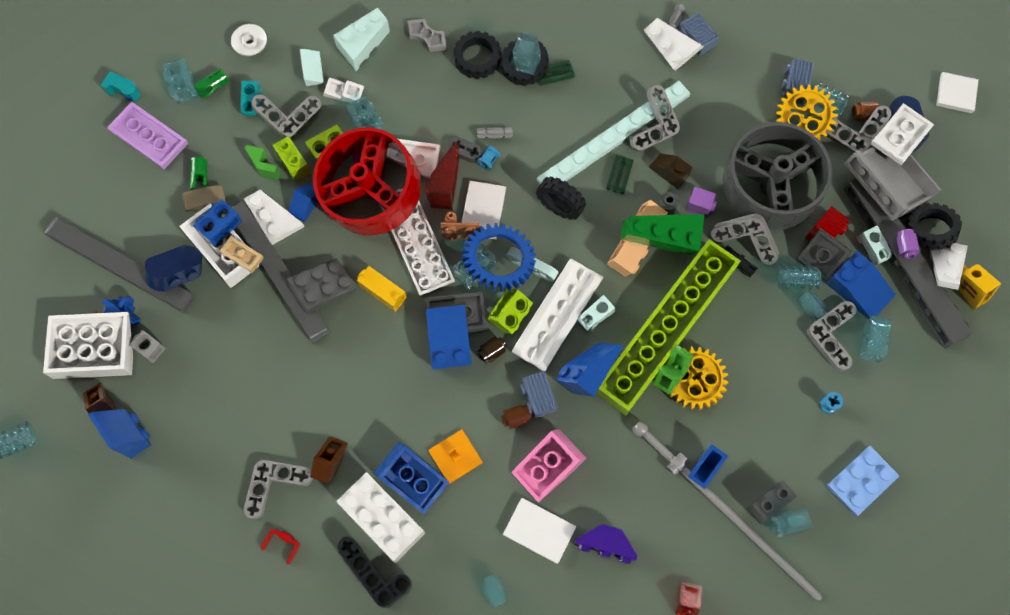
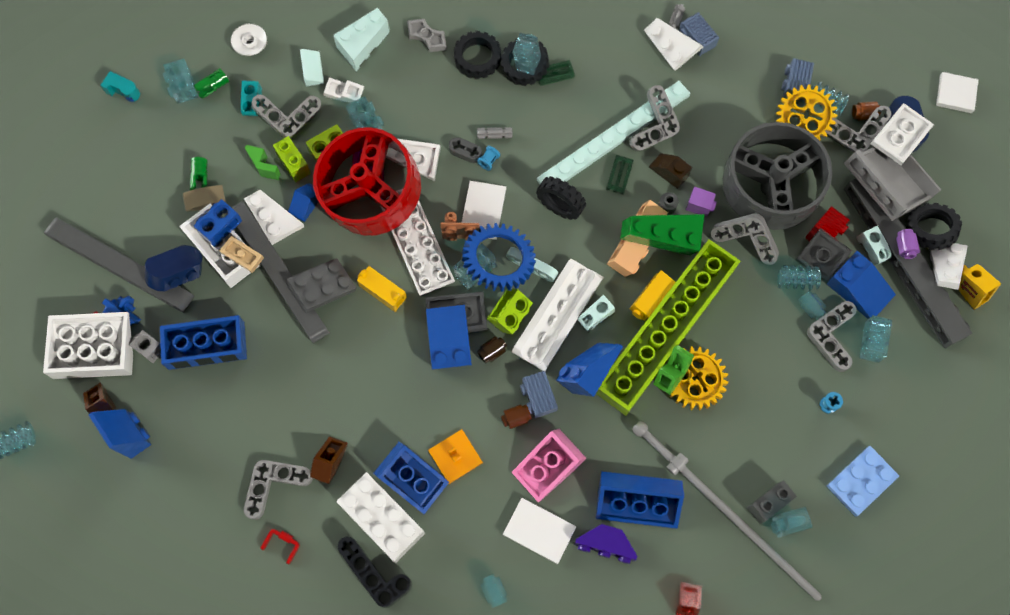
(147, 135): lavender plate -> none
(203, 342): none -> blue brick
(443, 180): clear red slope -> none
(639, 499): none -> blue slope
(652, 295): none -> yellow brick
(707, 466): blue slope -> none
(745, 266): black pin -> none

